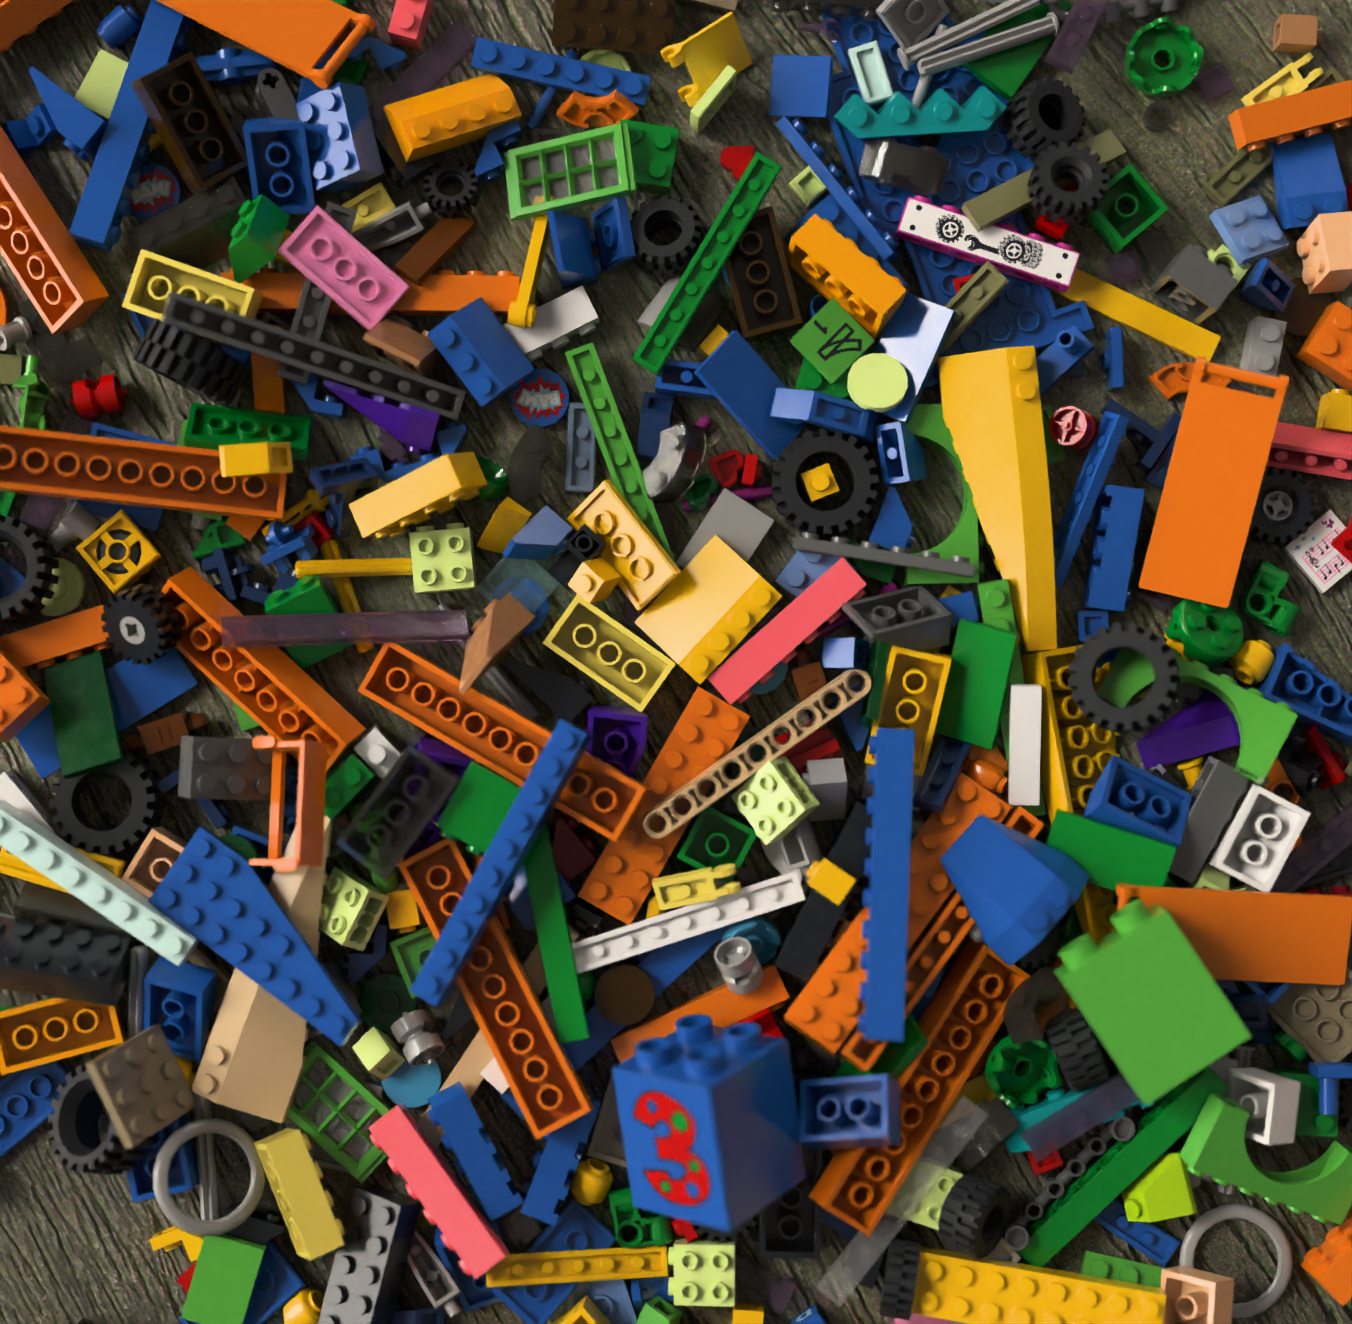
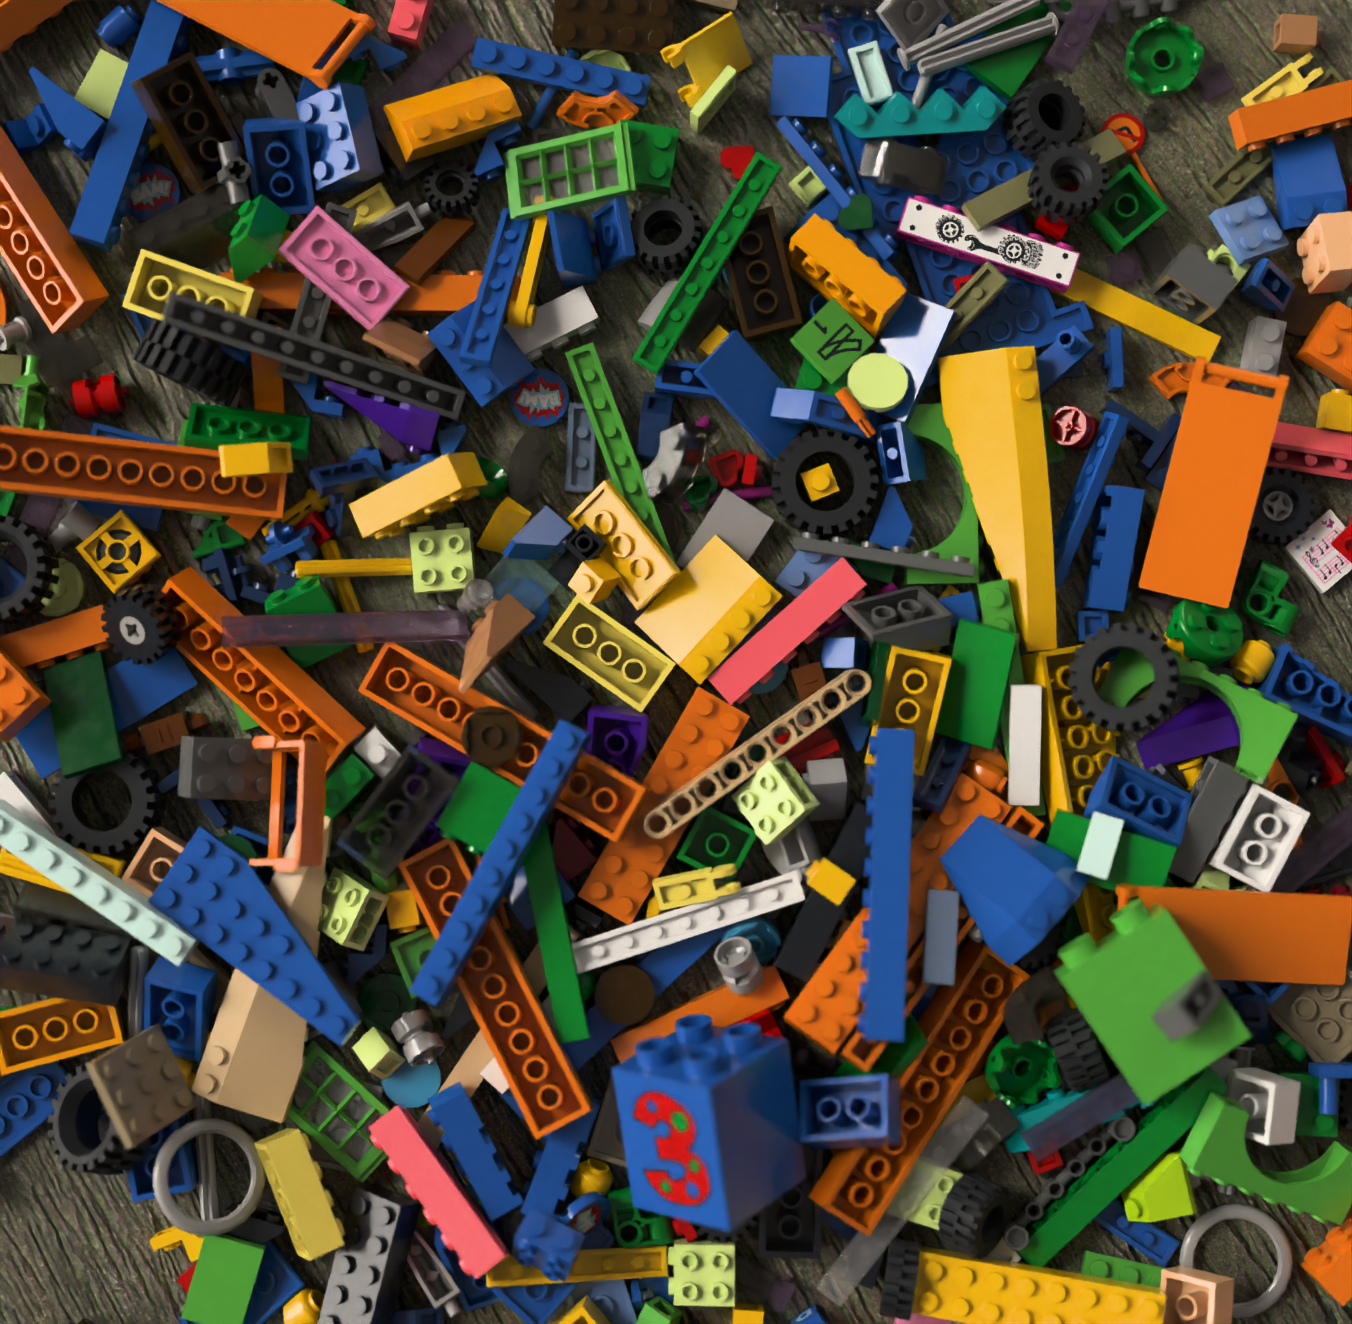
(231, 158): none -> dark grey axle
(476, 595): none -> clear cone
(492, 736): none -> dark brown tile
(495, 291): none -> blue plate
(547, 1245): none -> blue brick
(587, 1213): none -> blue tile
(855, 411): none -> orange pin
(858, 214): none -> dark green tile
(940, 937): none -> sand blue tile
(1100, 845): none -> light aqua tile
(1131, 136): none -> piece
(1188, 1006): none -> dark grey slope

